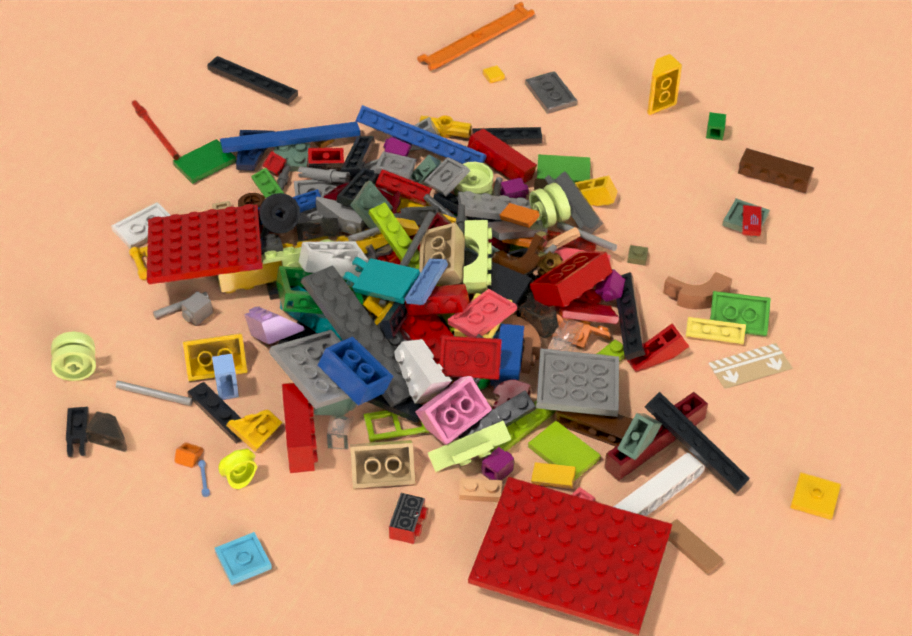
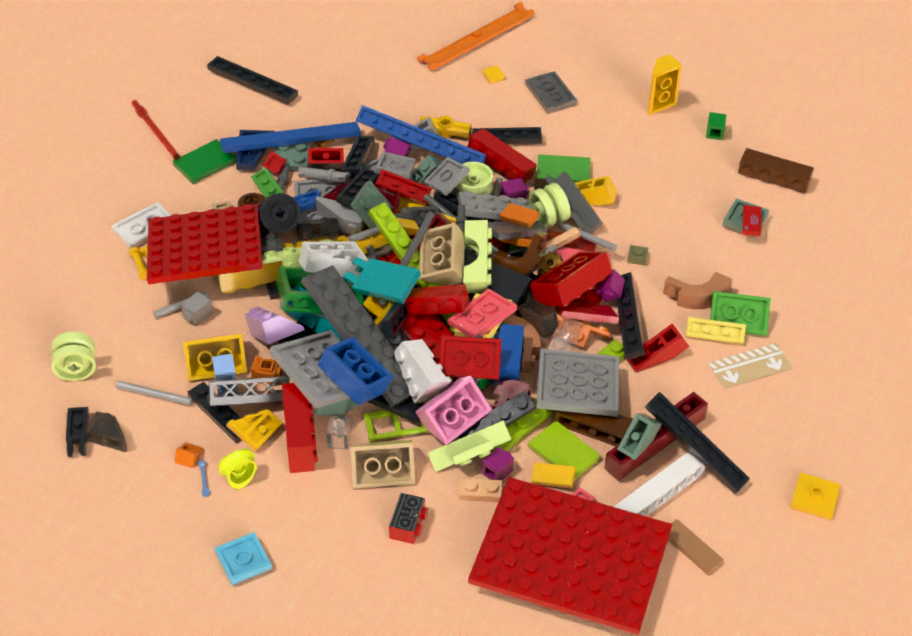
(228, 398): none -> fence
(265, 368): none -> orange window
(426, 281): medium blue plate -> none

